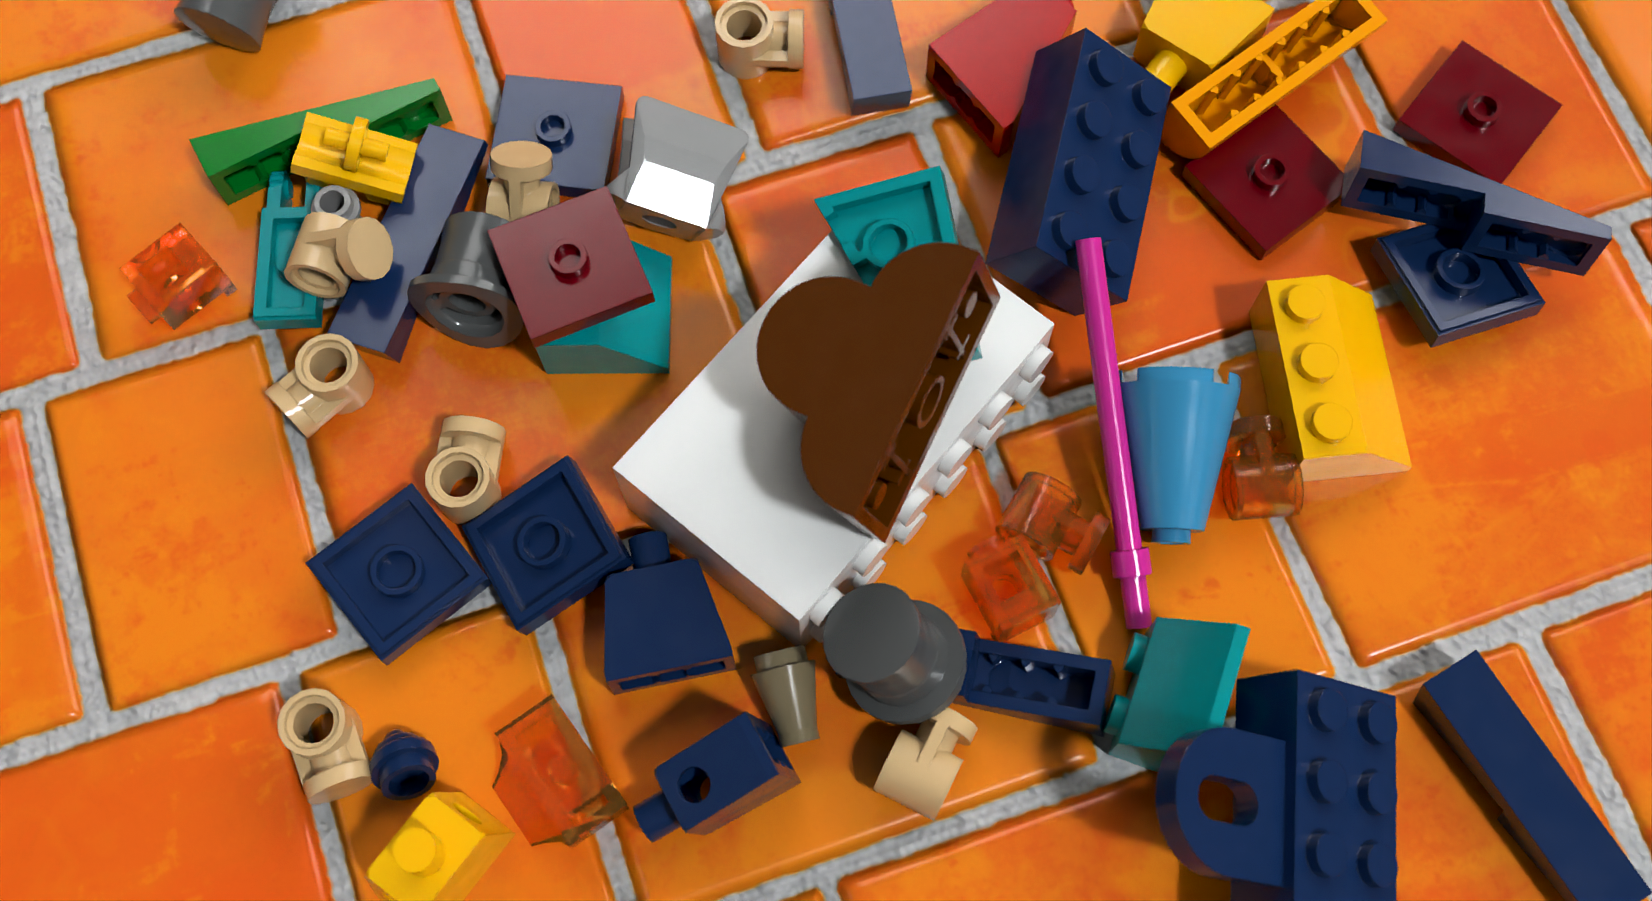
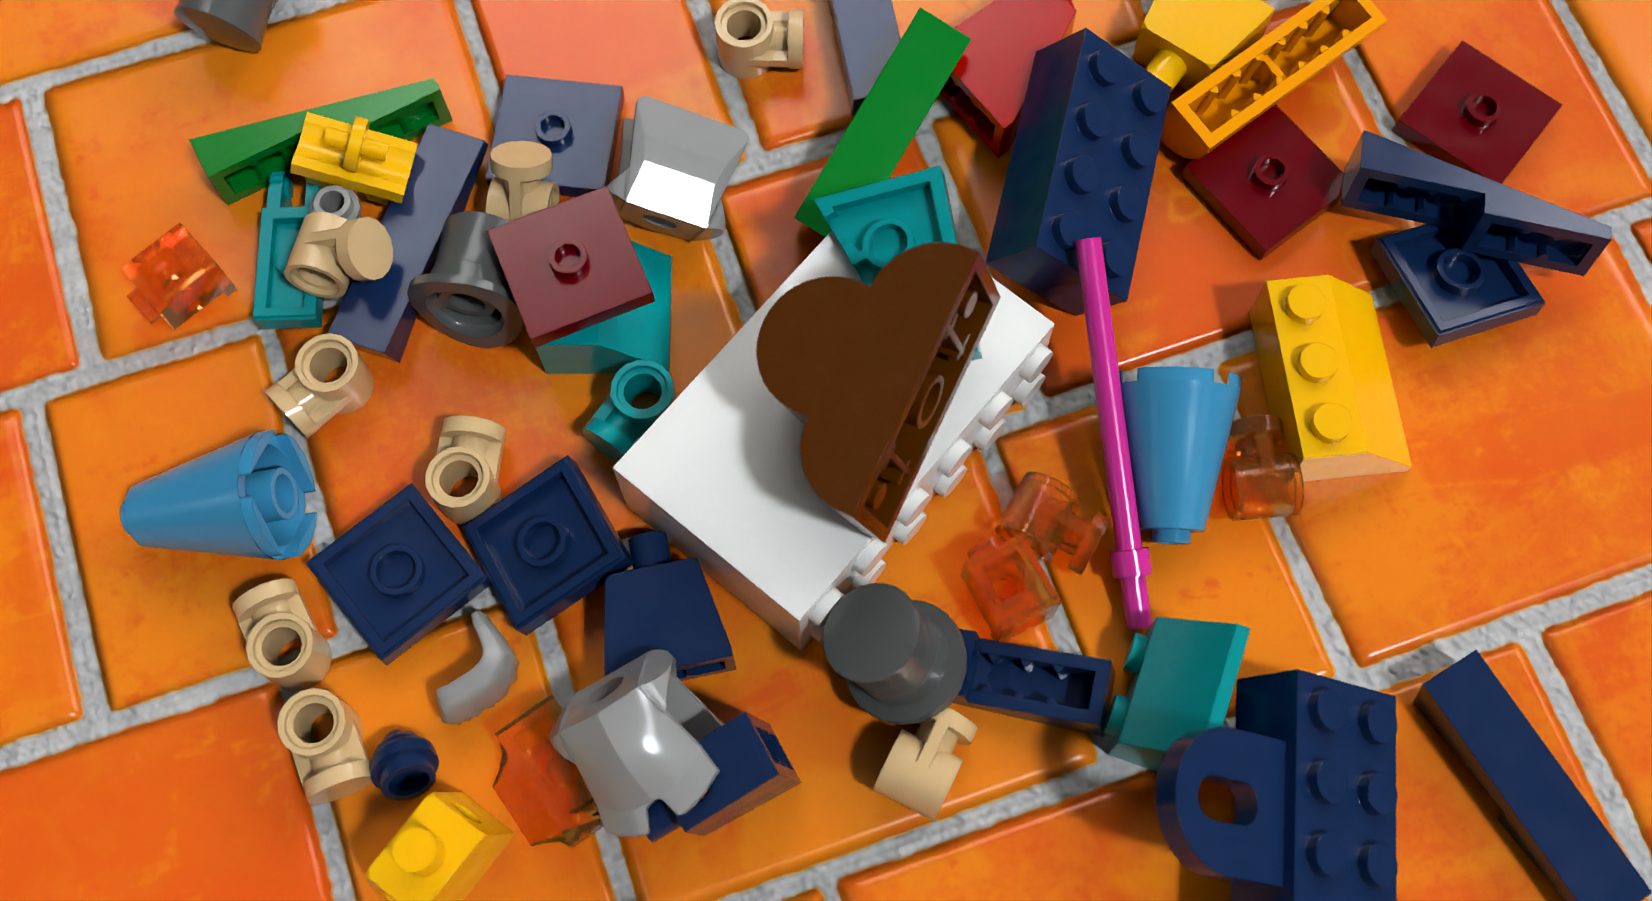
(228, 502): none -> dark azure cone
(270, 619): none -> tan piece
(484, 683): none -> light grey hair
(618, 424): none -> teal piece
(638, 742): none -> light grey piece
(789, 693): dark tan cone -> none
(889, 113): none -> green slope

